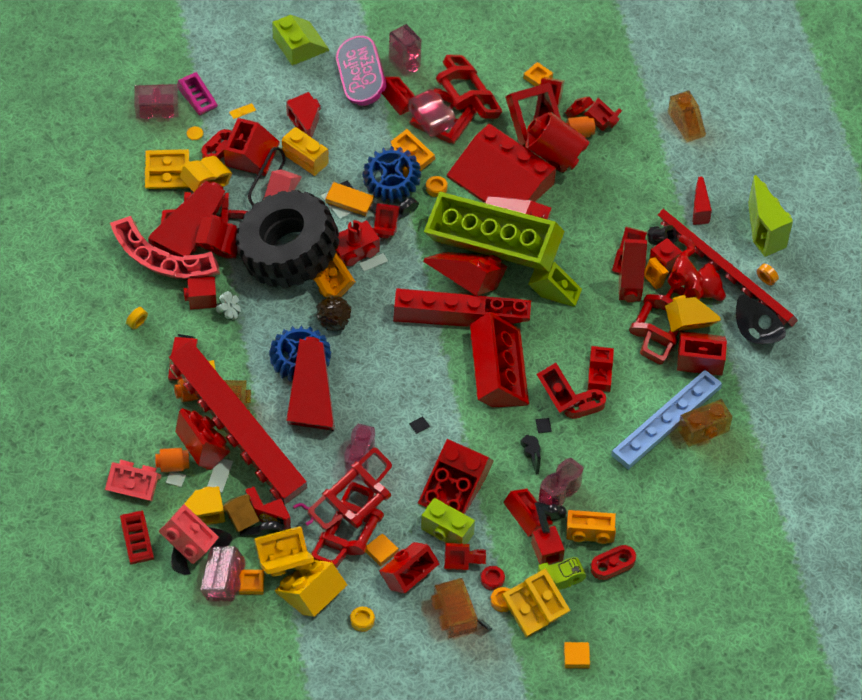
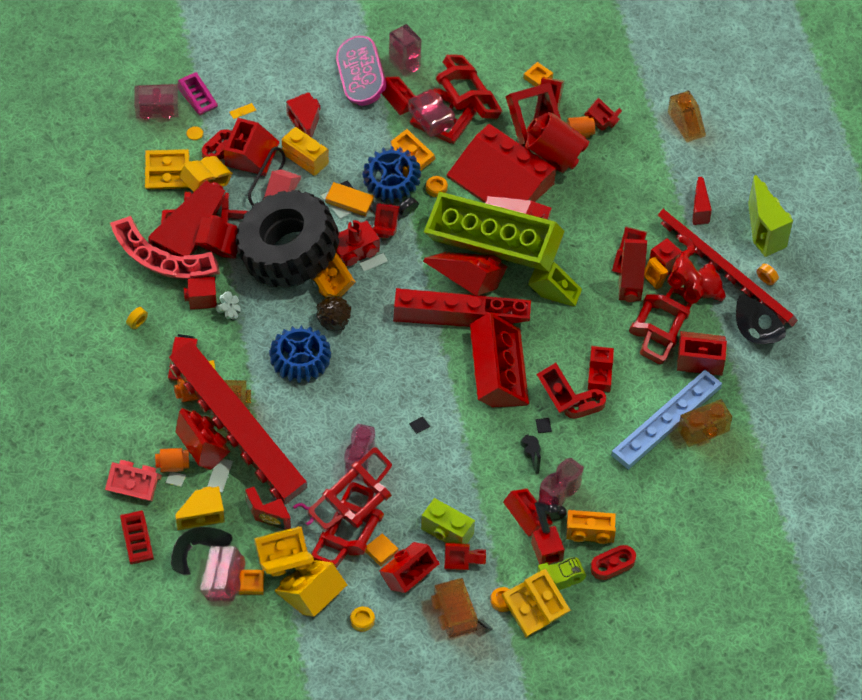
(188, 534): coral bracket -> none
(241, 512): pearl gold tile -> none
(264, 529): black piece -> none
(297, 39): lime slope -> none
(310, 392): red slope -> none
(456, 477): red slope -> none
(492, 578): red tile -> none
(576, 655): light orange tile -> none
(579, 106): red tile -> none
(657, 234): black bush -> none
(689, 314): yellow slope -> none

